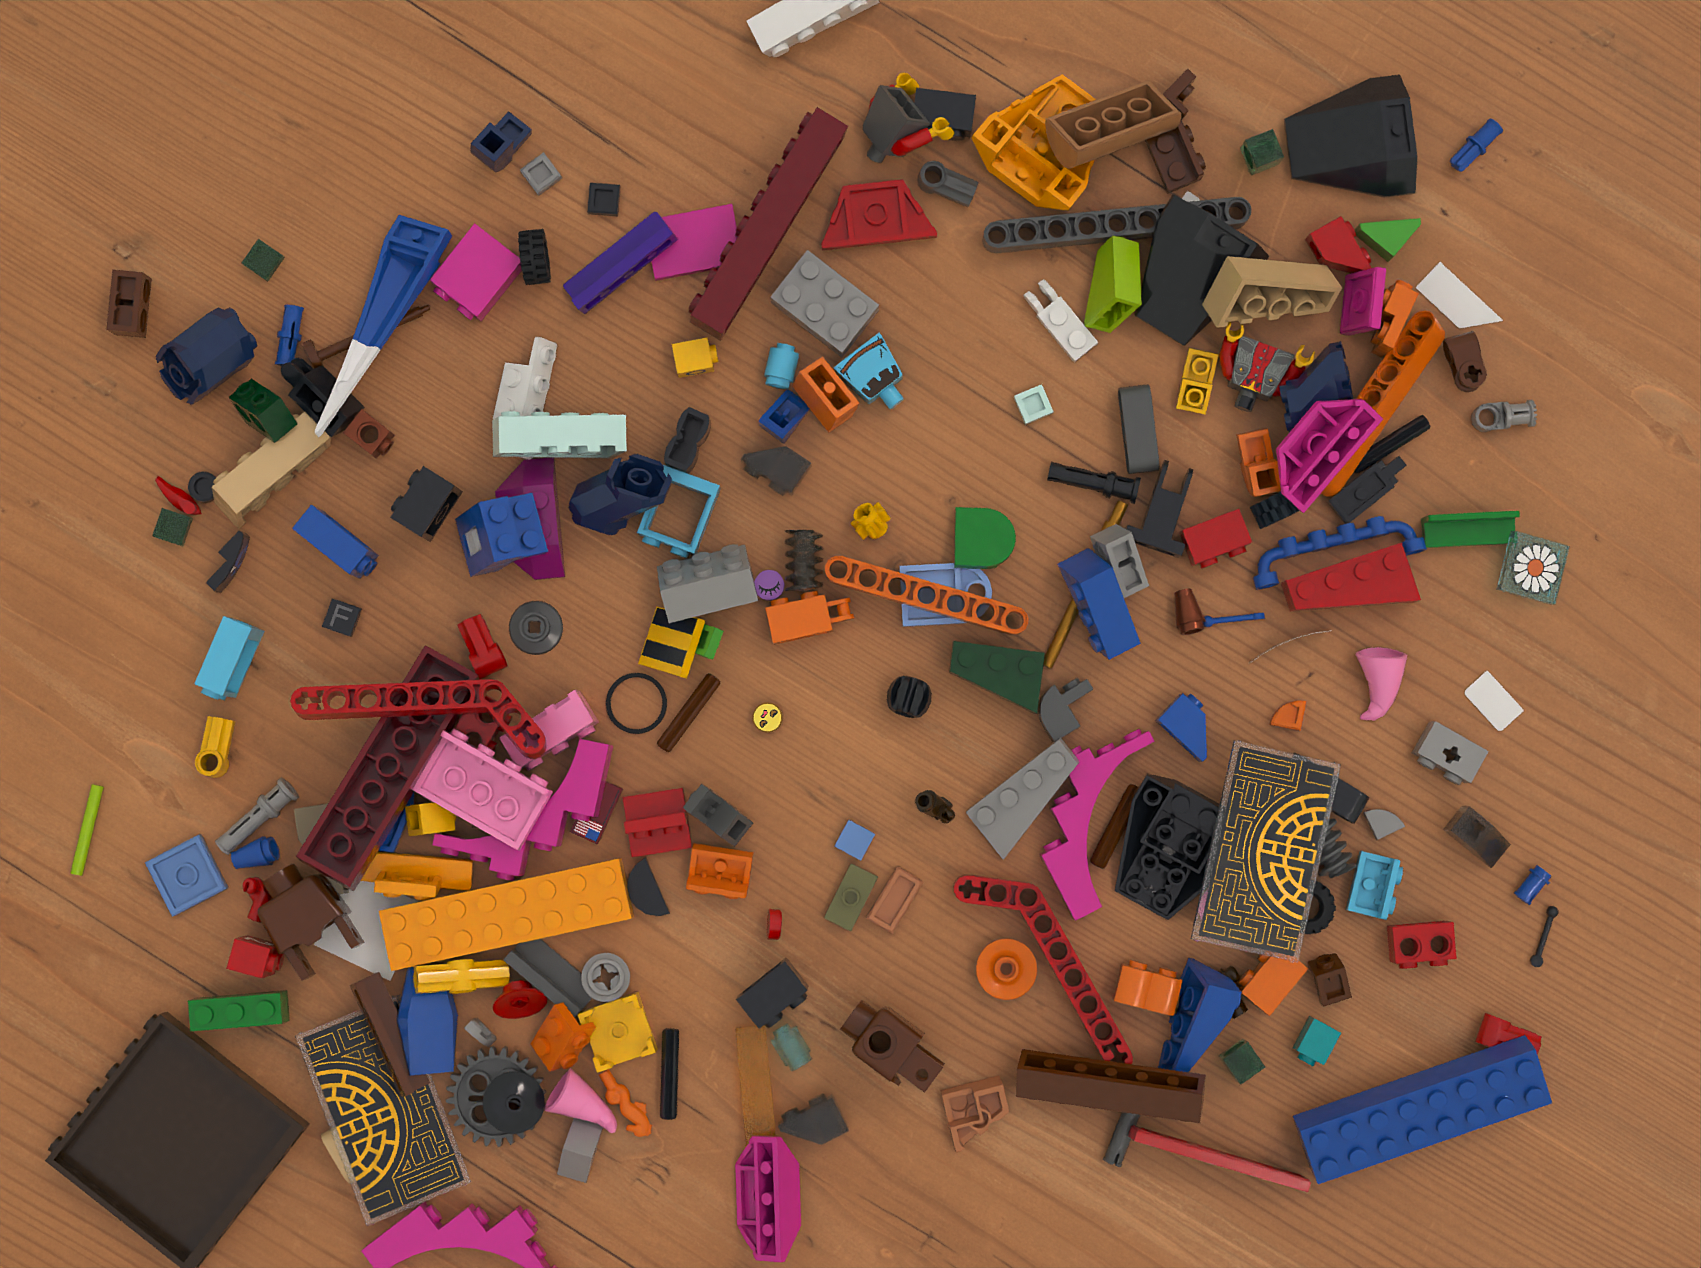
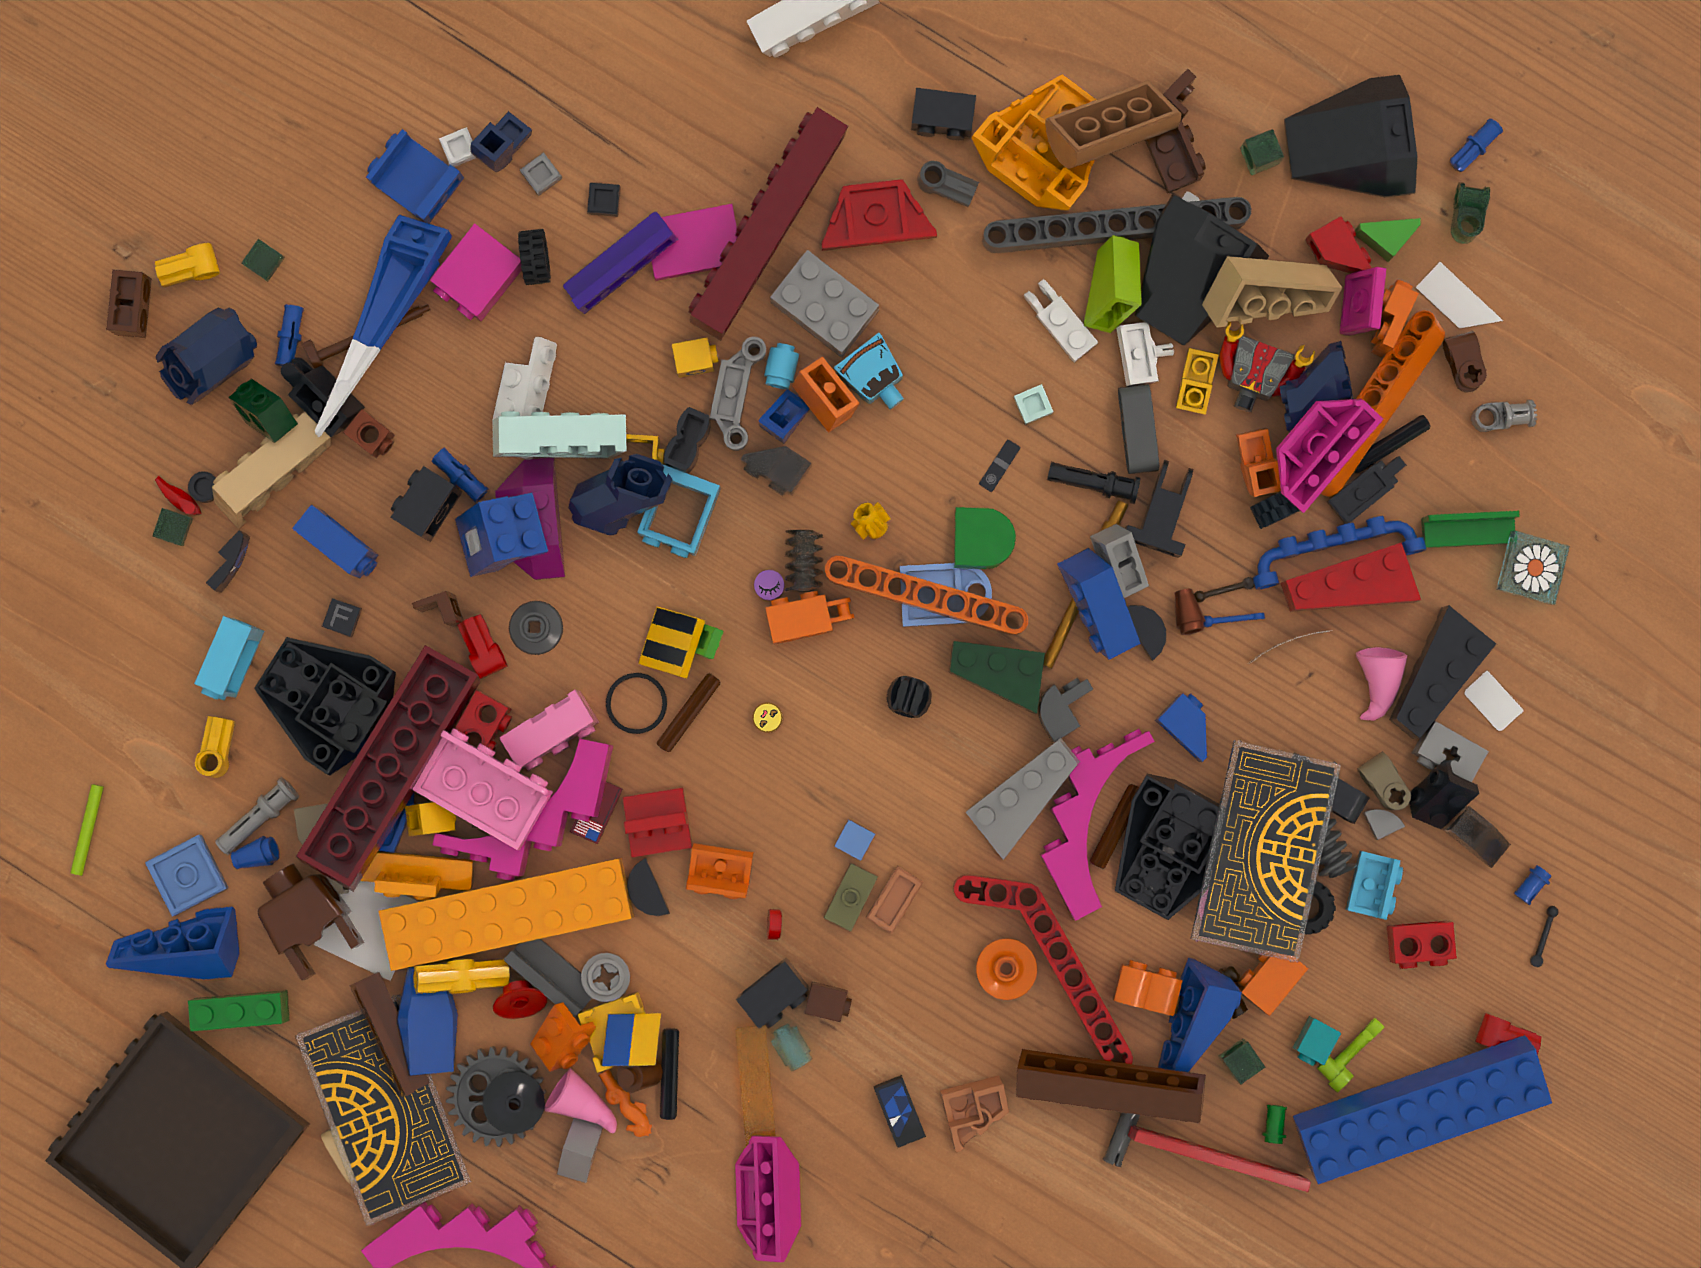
(191, 949): none -> blue wedge
(196, 264): none -> yellow piece
(254, 957): red brick -> none
(258, 894): red arm -> none
(326, 699): none -> black wedge
(413, 177): none -> blue panel
(416, 706): red beam -> none
(447, 604): none -> reddish brown panel
(457, 147): none -> white tile
(460, 475): none -> blue pin
(480, 1032): light grey tile -> none
(631, 1039): none -> sticker
(639, 1077): none -> reddish brown brick
(657, 454): none -> yellow bracket
(706, 583): light grey brick -> none
(718, 814): dark grey brick -> none
(732, 390): none -> light grey plate
(817, 1122): clear smoke slope -> none
(828, 1002): none -> reddish brown brick
(897, 123): dark grey torso -> none
(899, 1111): none -> slope
(904, 1053): reddish brown piece -> none
(935, 806): dark brown arm -> none
(999, 465): none -> black sticker
(1140, 353): none -> white plate
(1149, 629): none -> black tile
(1216, 537): red brick -> none
(1247, 583): none -> dark brown hinge
(1275, 1124): none -> green pin
(1289, 715): orange tile -> none
(1330, 979): reddish brown bracket -> none
(1335, 1069): none -> lime brick
(1383, 776): none -> dark tan piece
(1441, 796): none -> black bracket
(1446, 663): none -> black wedge
(1469, 206): none -> clear green piece

